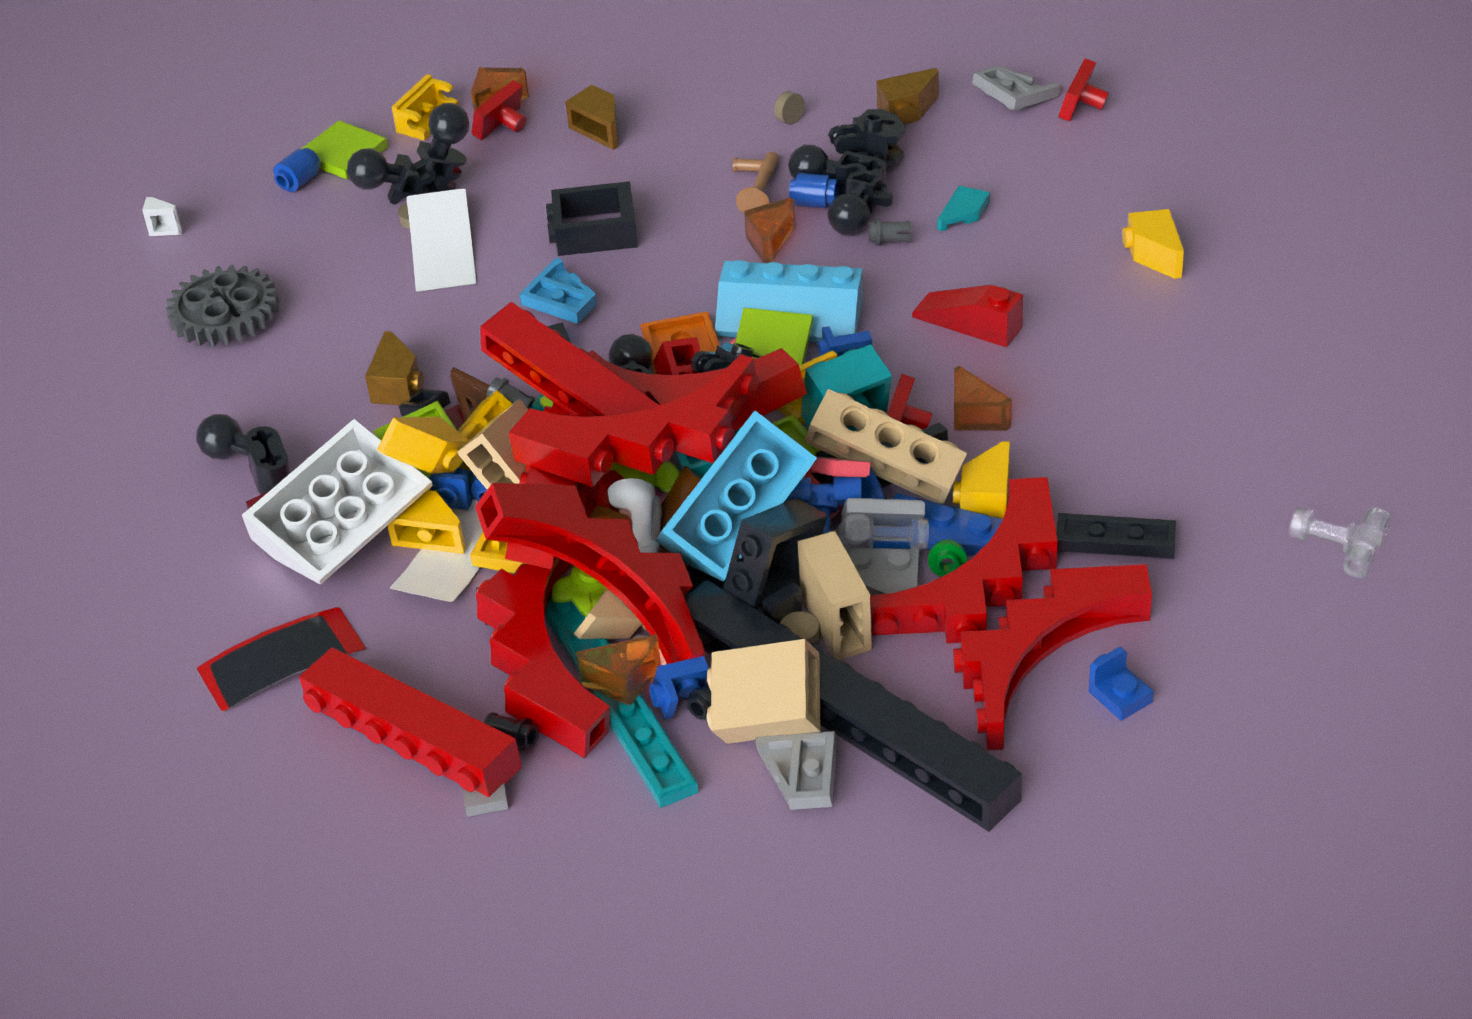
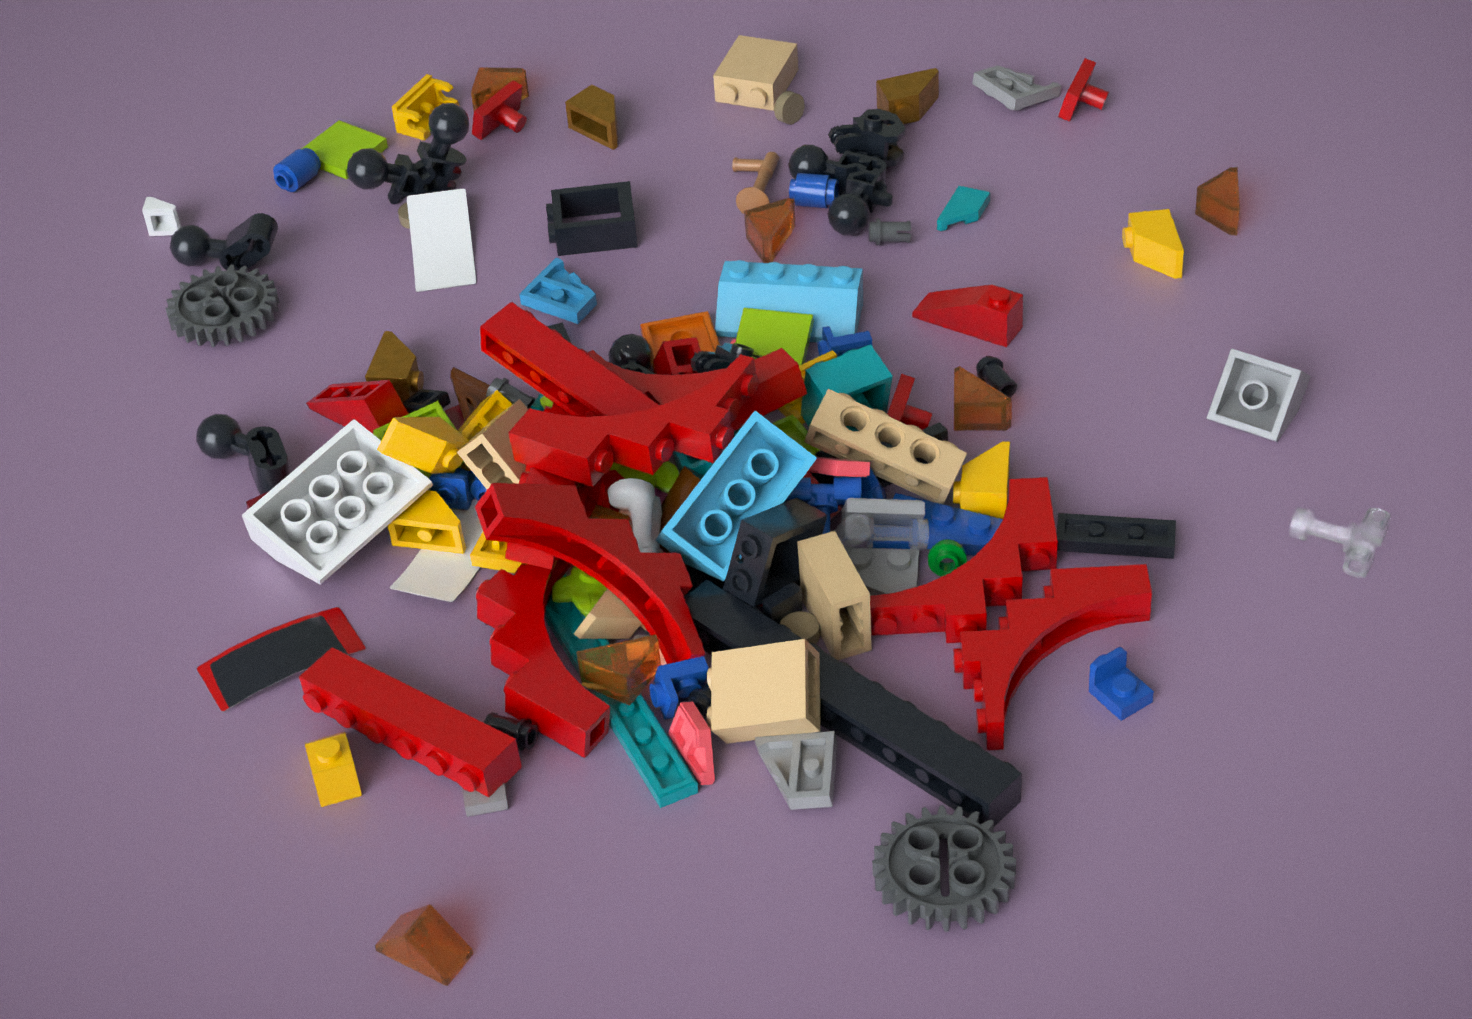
(242, 247): none -> black beam
(333, 769): none -> yellow slope
(366, 402): none -> red slope
(426, 944): none -> clear orange slope
(694, 742): none -> coral tile
(755, 72): none -> tan brick
(978, 868): none -> dark grey gear
(991, 371): none -> black pin
(1219, 201): none -> clear orange slope
(1258, 395): none -> light grey slope

